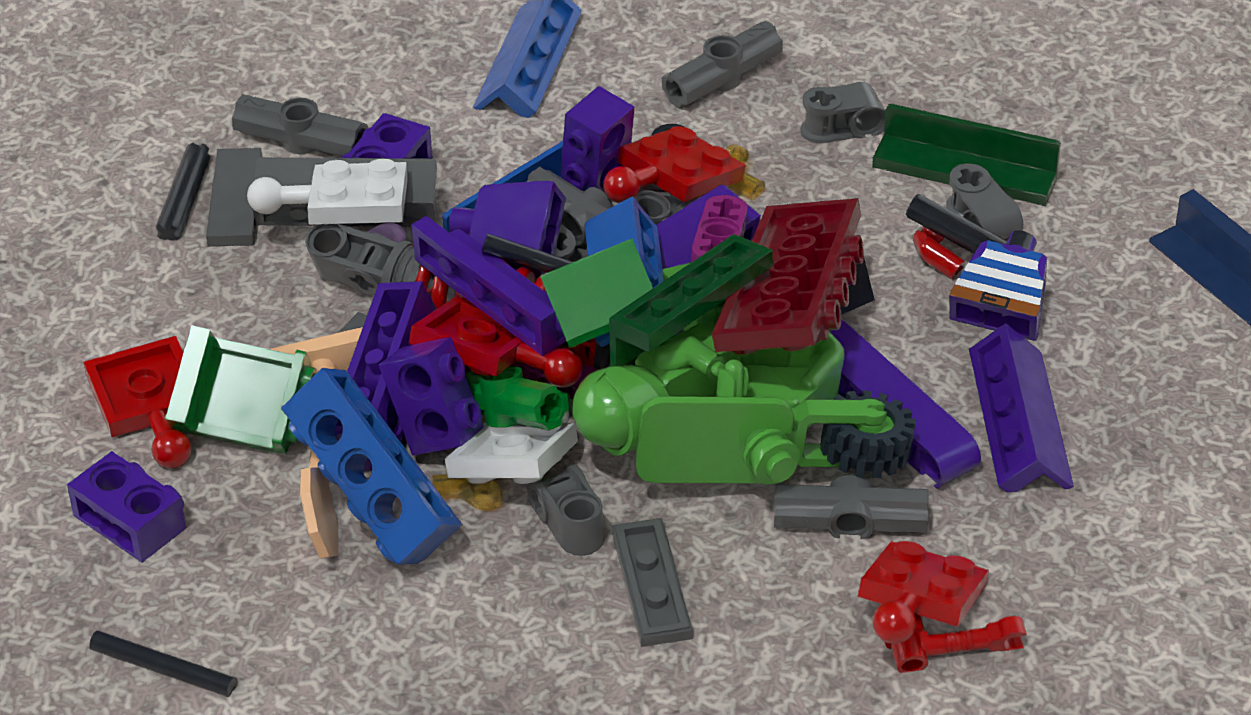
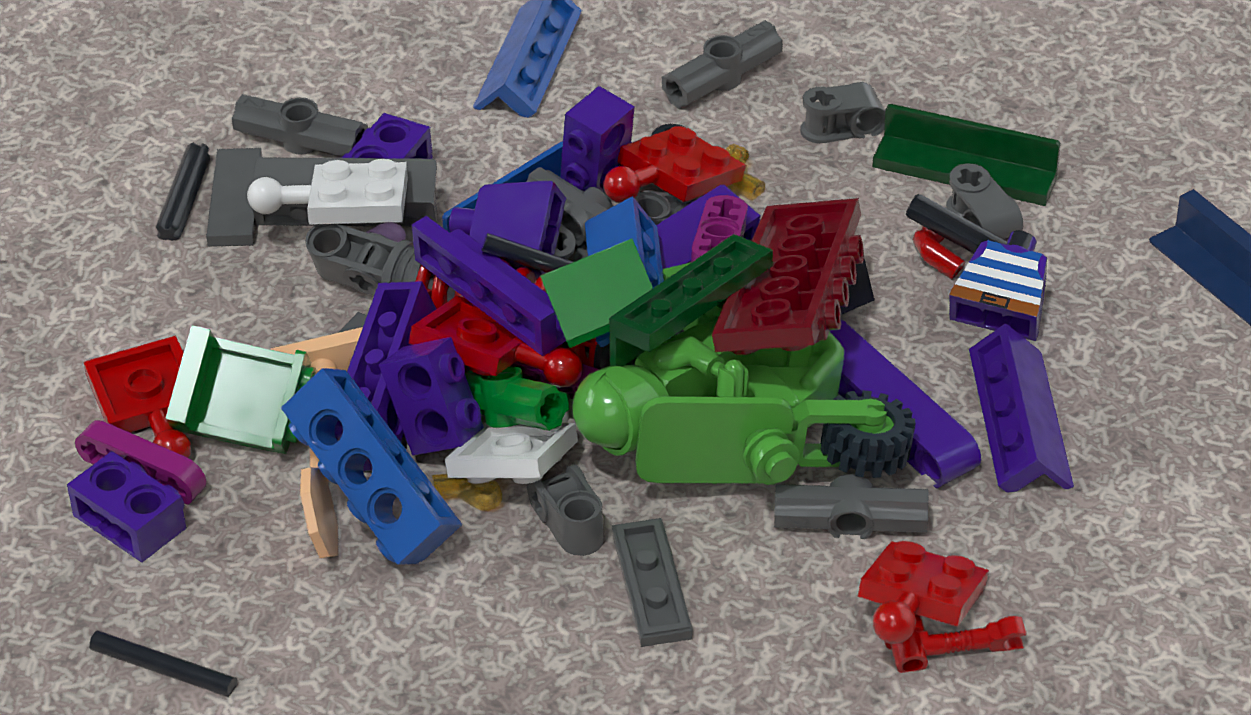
(157, 461): none -> magenta beam

